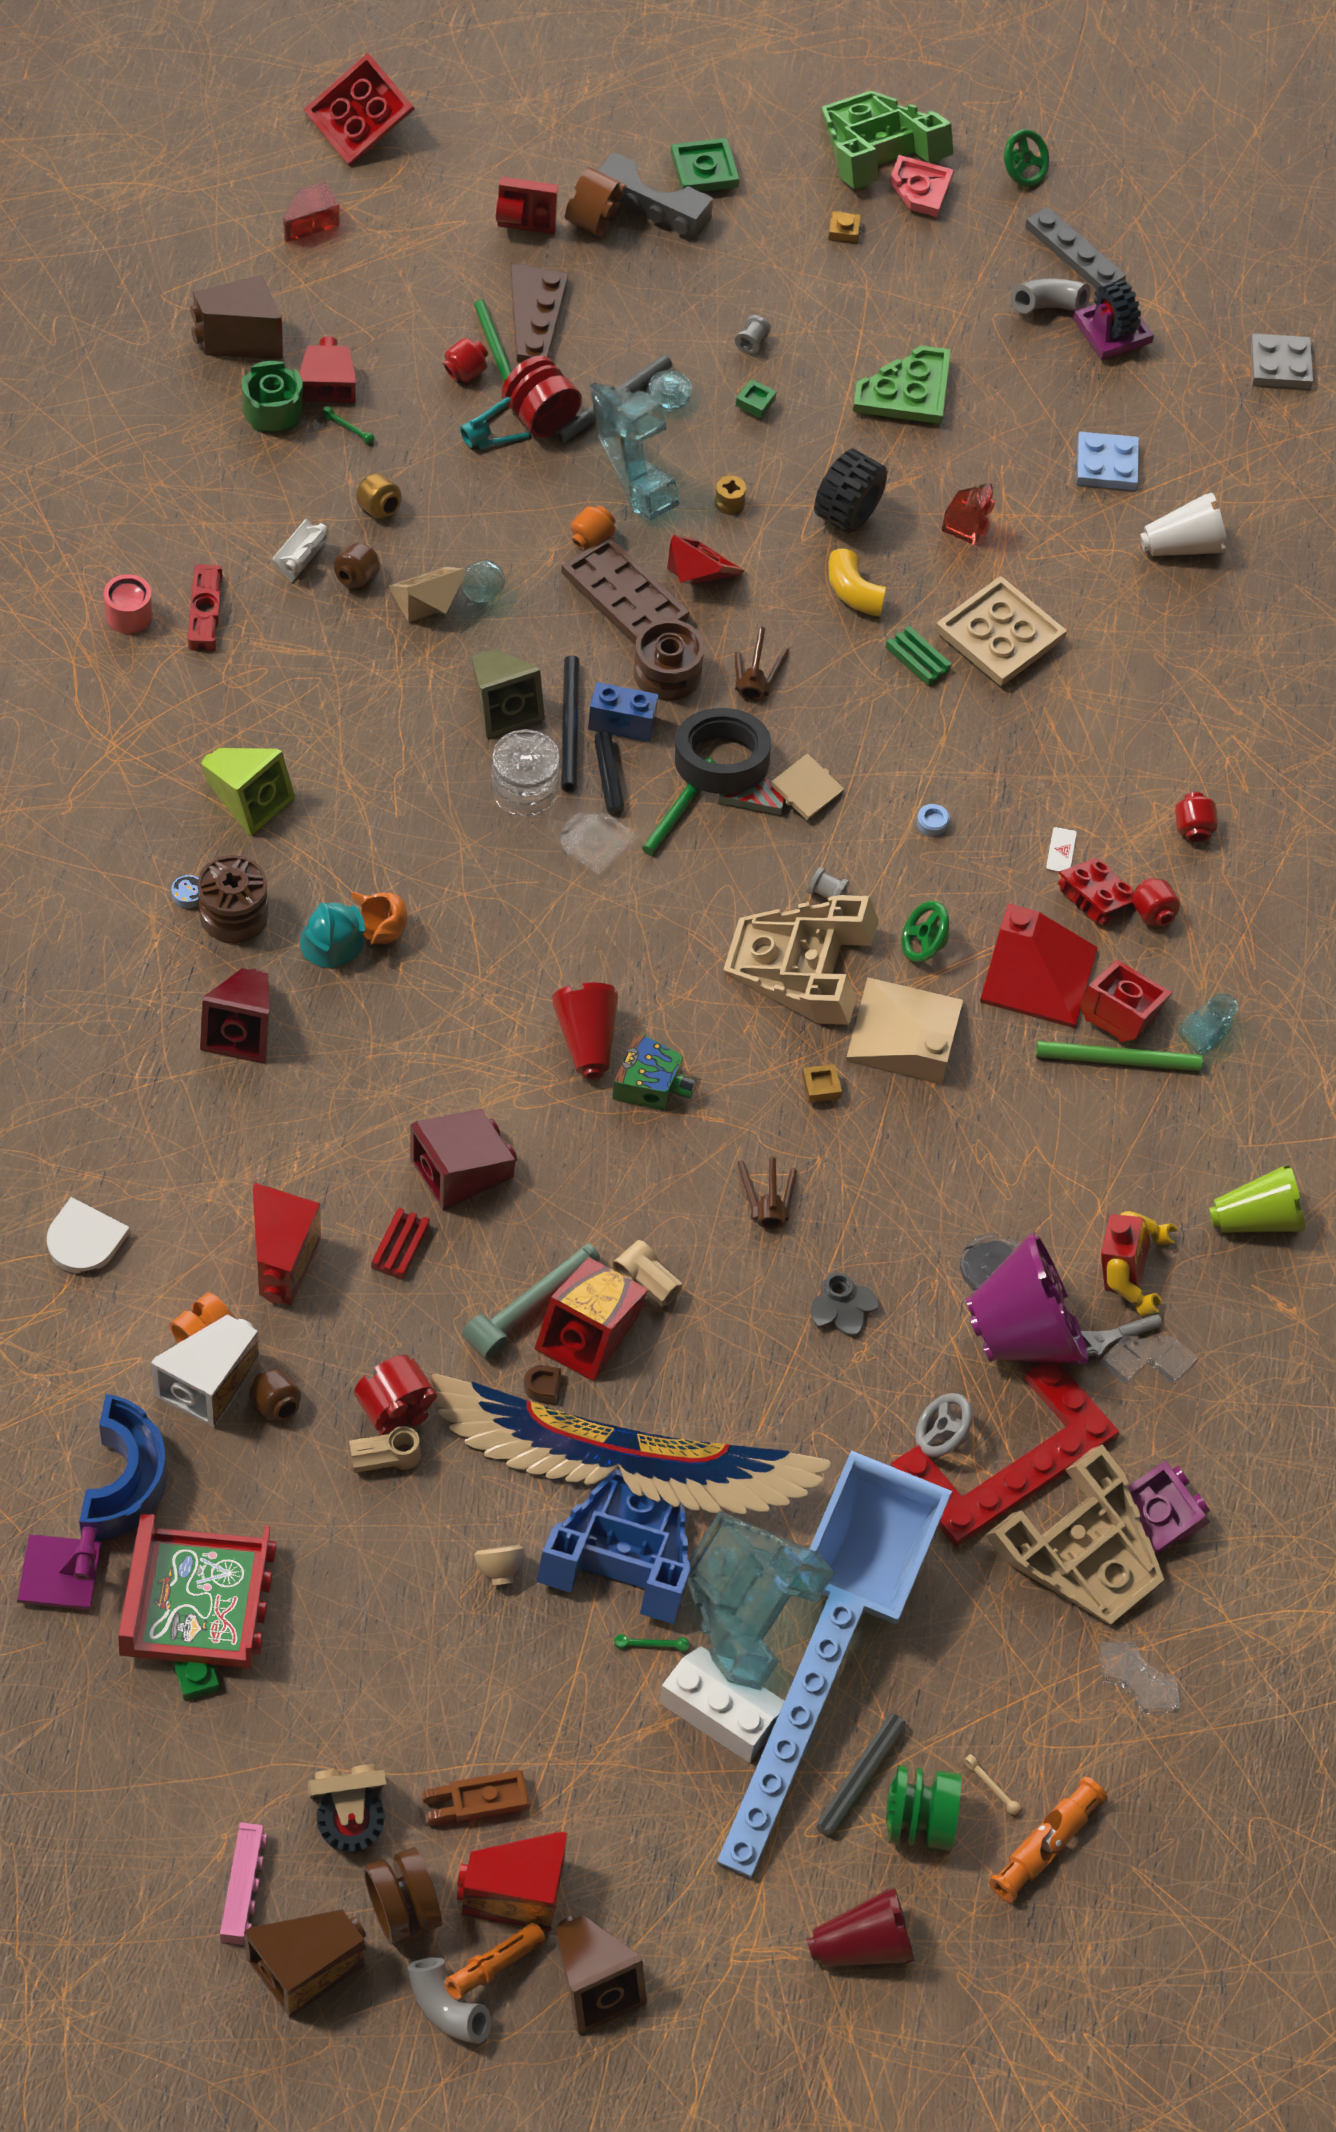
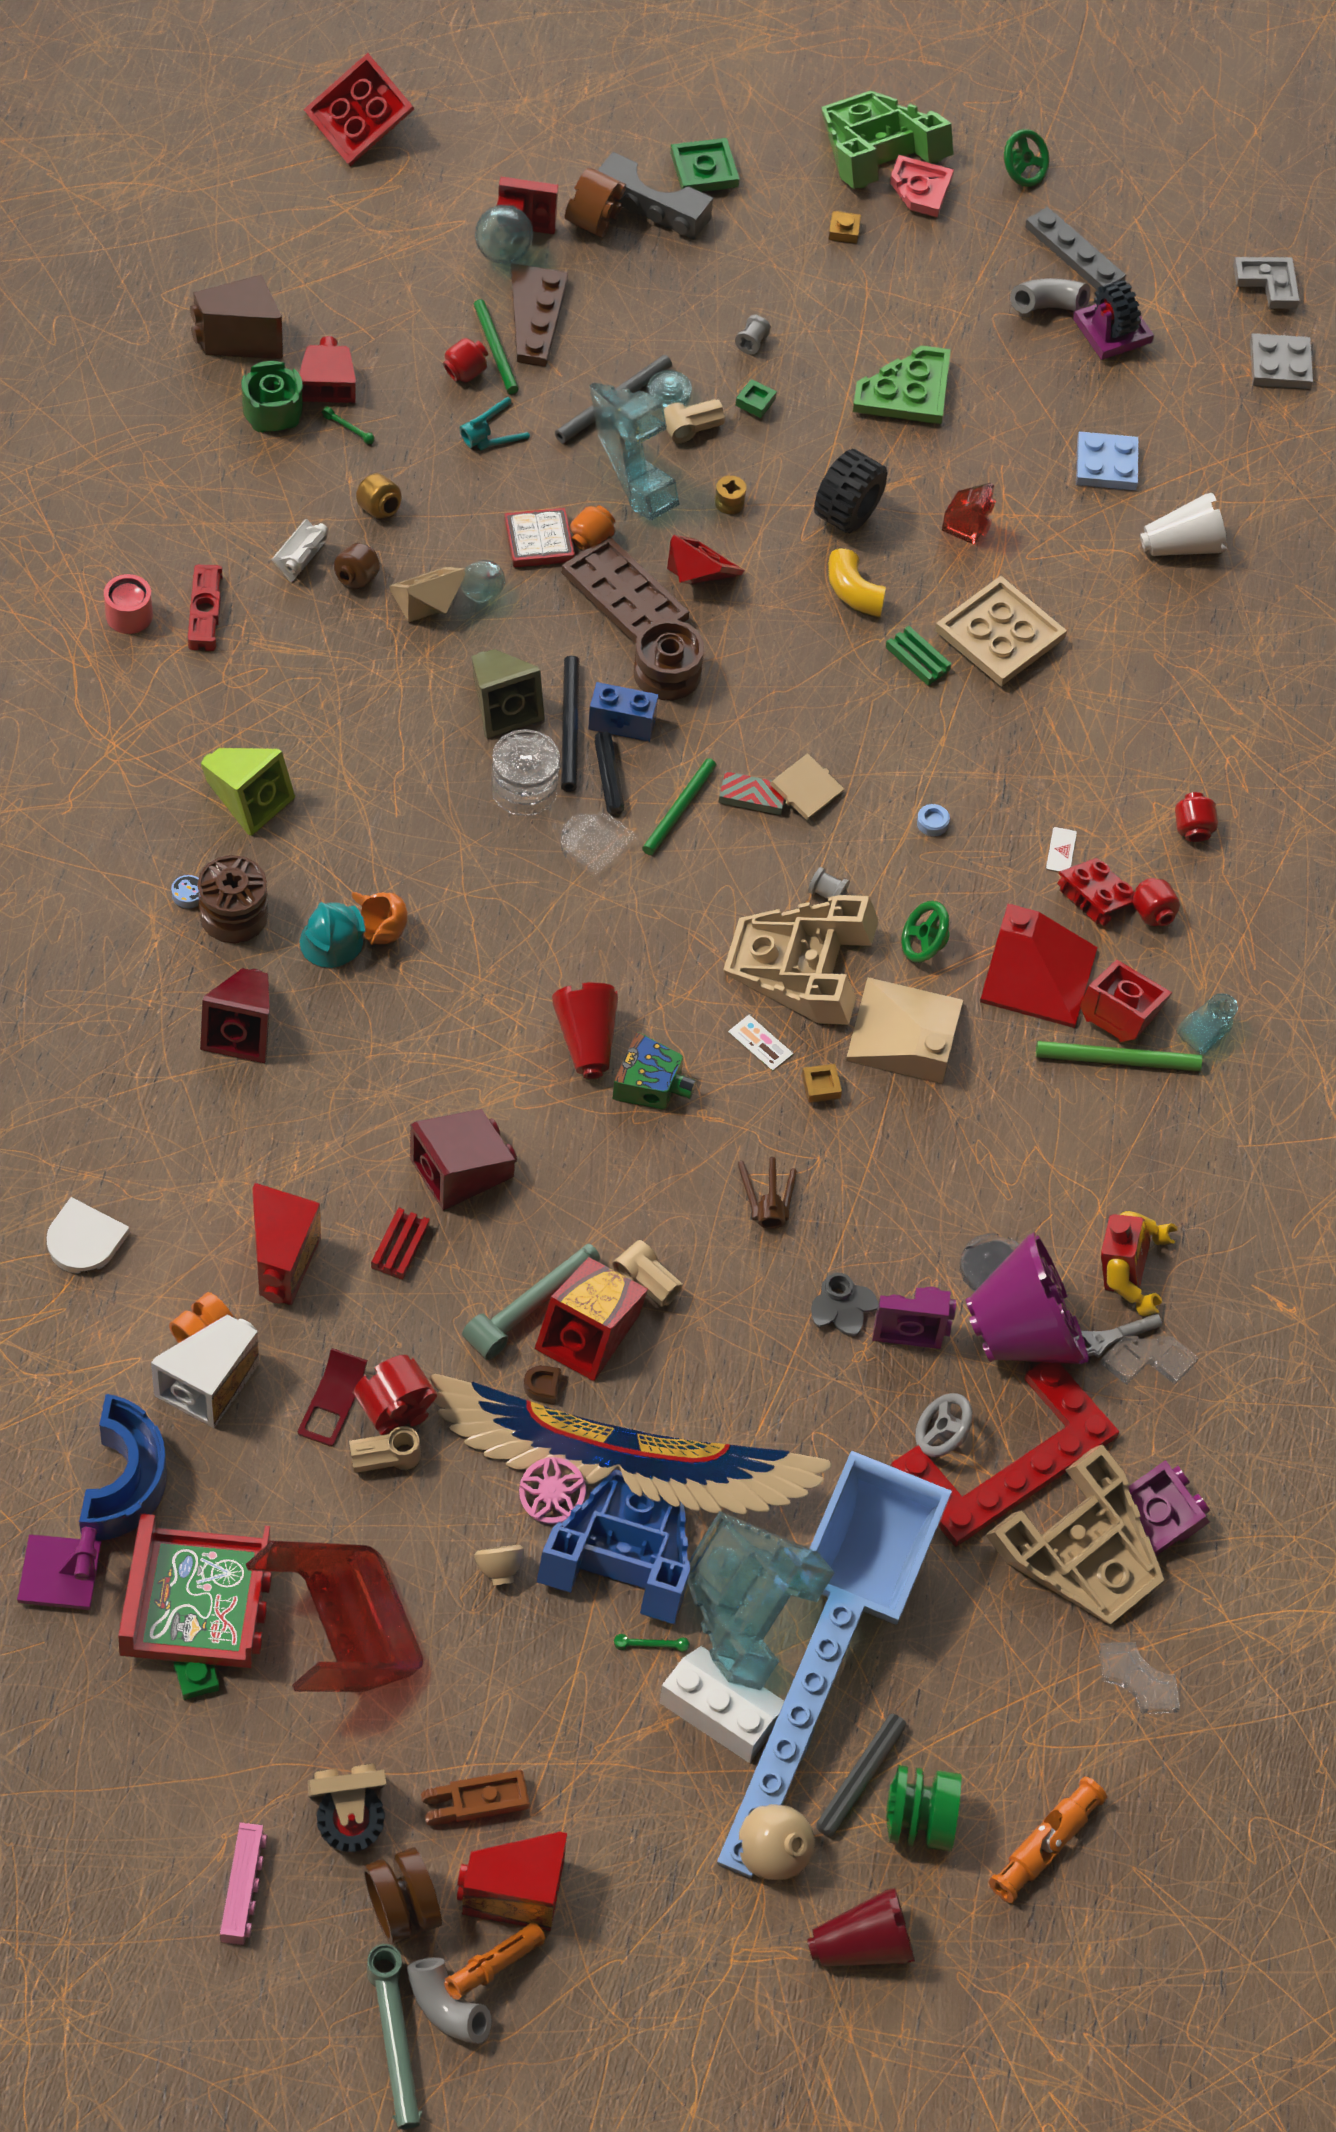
(275, 1395): reddish brown head -> none
(305, 1956): reddish brown slope -> none
(311, 212): clear red slope -> none
(335, 1392): none -> dark red piece
(356, 1611): none -> clear red windscreen
(395, 2035): none -> sand green piece
(503, 234): none -> clear light blue cylinder
(539, 537): none -> tile
(541, 396): red wheel -> none
(551, 1489): none -> bright pink wheel
(599, 1973): reddish brown slope -> none
(685, 421): none -> tan piece
(722, 777): black tyre -> none
(753, 684): reddish brown plant -> none
(760, 1042): none -> white sticker
(776, 1842): none -> tan cylinder
(916, 1320): none -> magenta plate
(1013, 1807): tan hinge -> none
(1261, 1205): lime cone -> none
(1274, 274): none -> light grey plate

